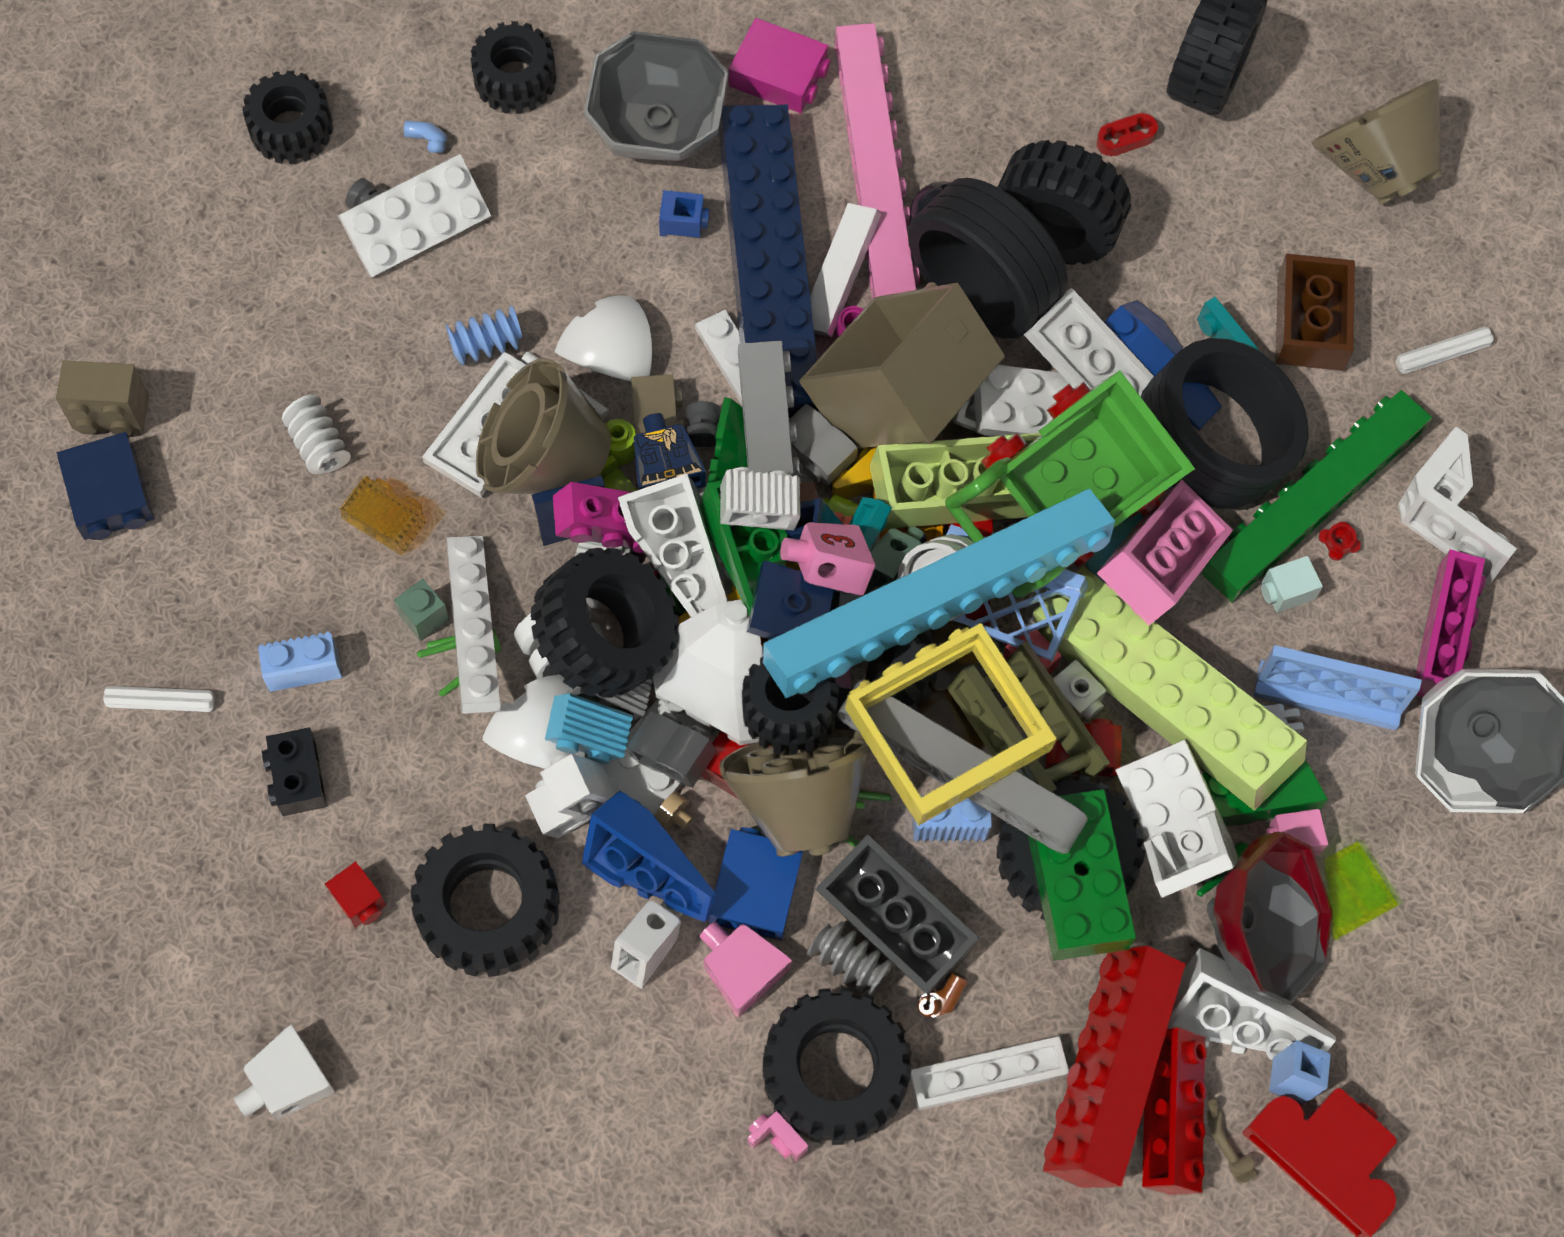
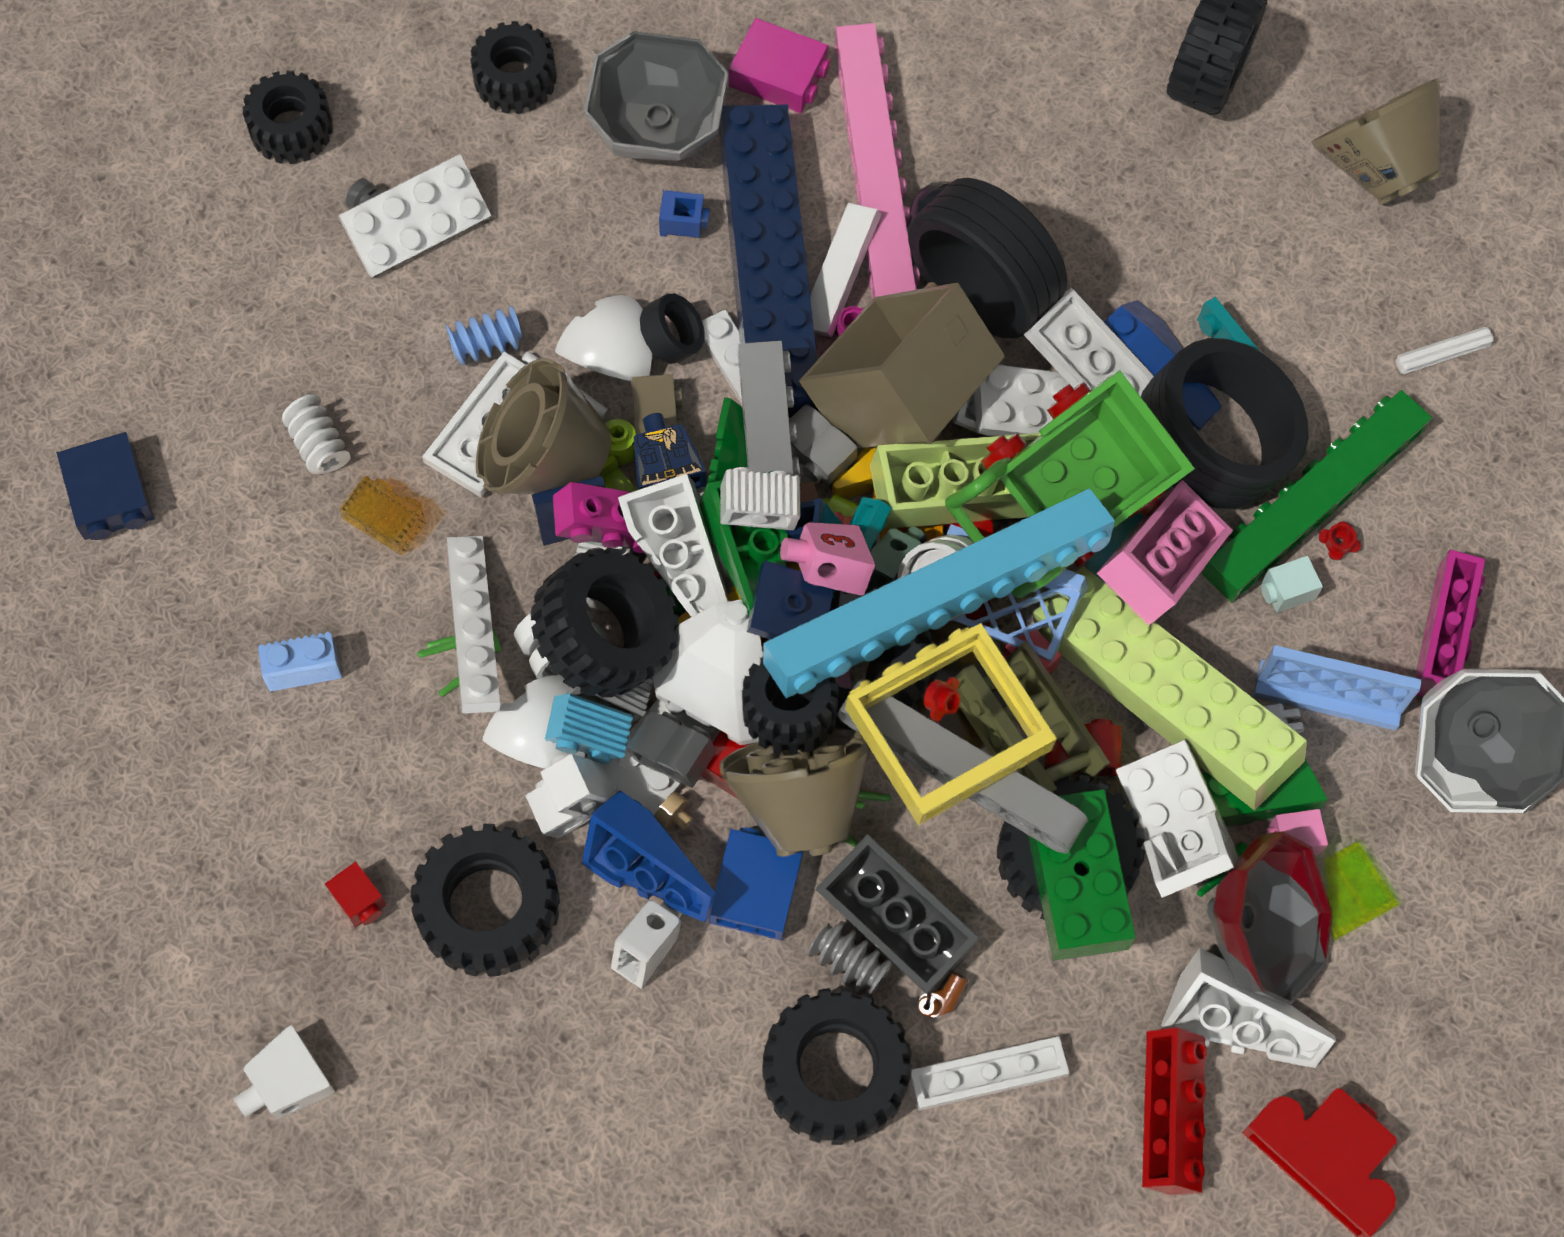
(102, 397): dark tan brick -> none
(158, 698): white axle -> none
(294, 771): black brick -> none
(421, 609): sand green brick -> none
(428, 131): light blue arm -> none
(659, 337): none -> black tyre
(702, 423): dark grey wheel -> none
(742, 965): bright pink torso -> none
(785, 1138): bright pink bracket -> none
(942, 698): none -> red plate
(959, 822): light blue brick -> none
(1071, 195): black tyre -> none
(1081, 690): white brick -> none
(1113, 1068): red brick -> none
(1127, 136): red beam -> none
(1242, 1167): dark tan piece -> none
(1300, 1072): light blue brick -> none
(1315, 312): reddish brown brick -> none
(1434, 513): white bracket -> none

